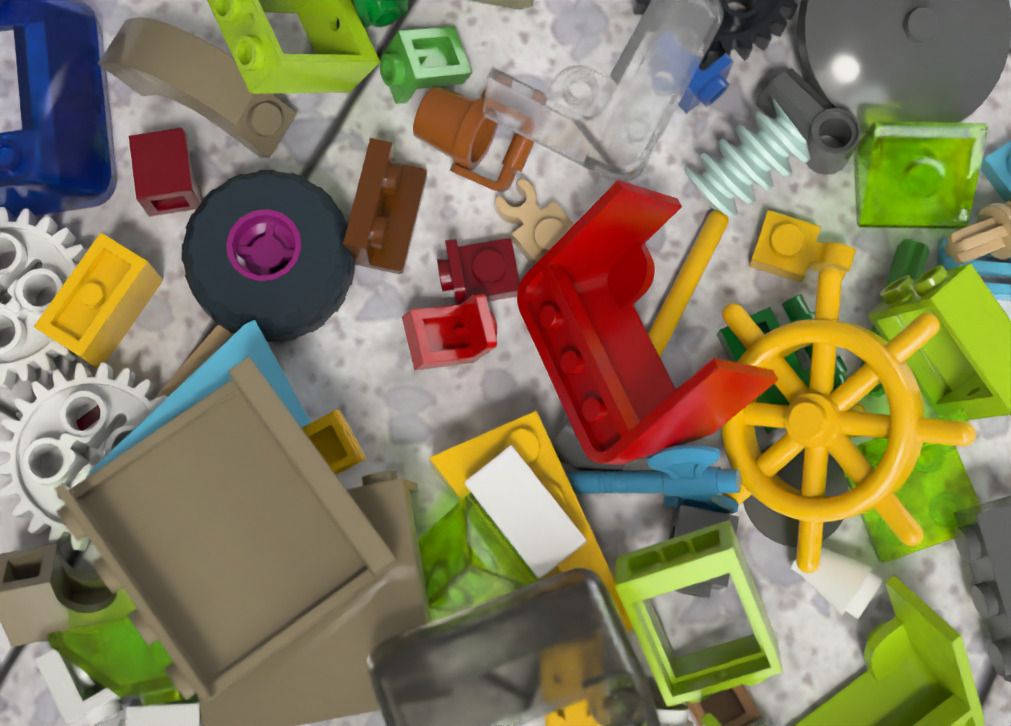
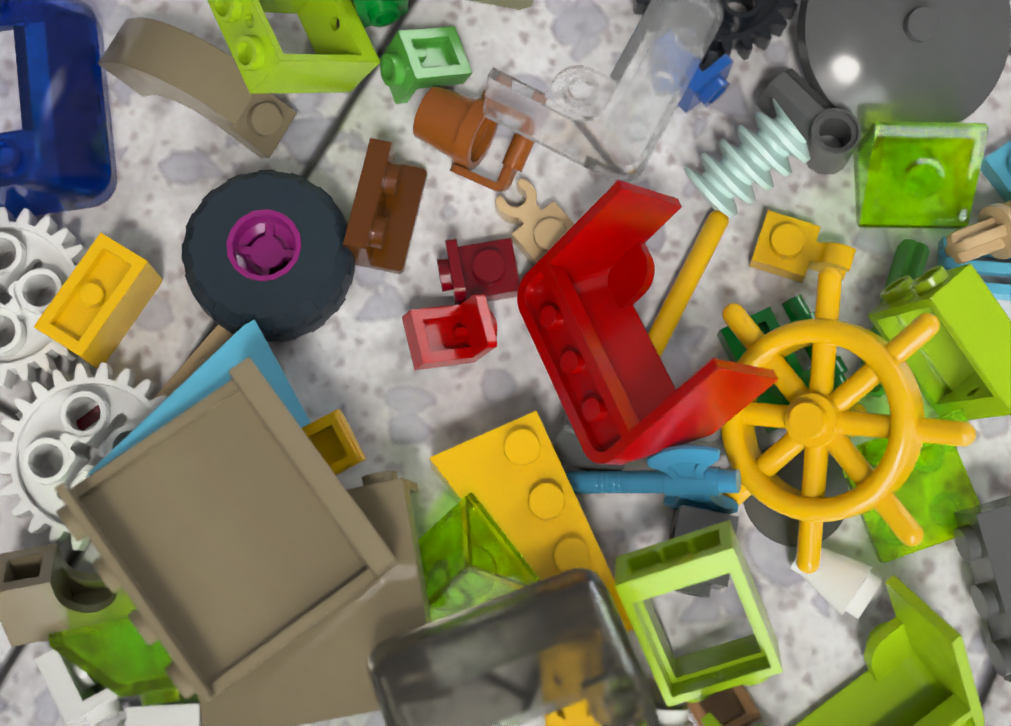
(163, 172): dark red panel -> none
(525, 512): white tile -> none

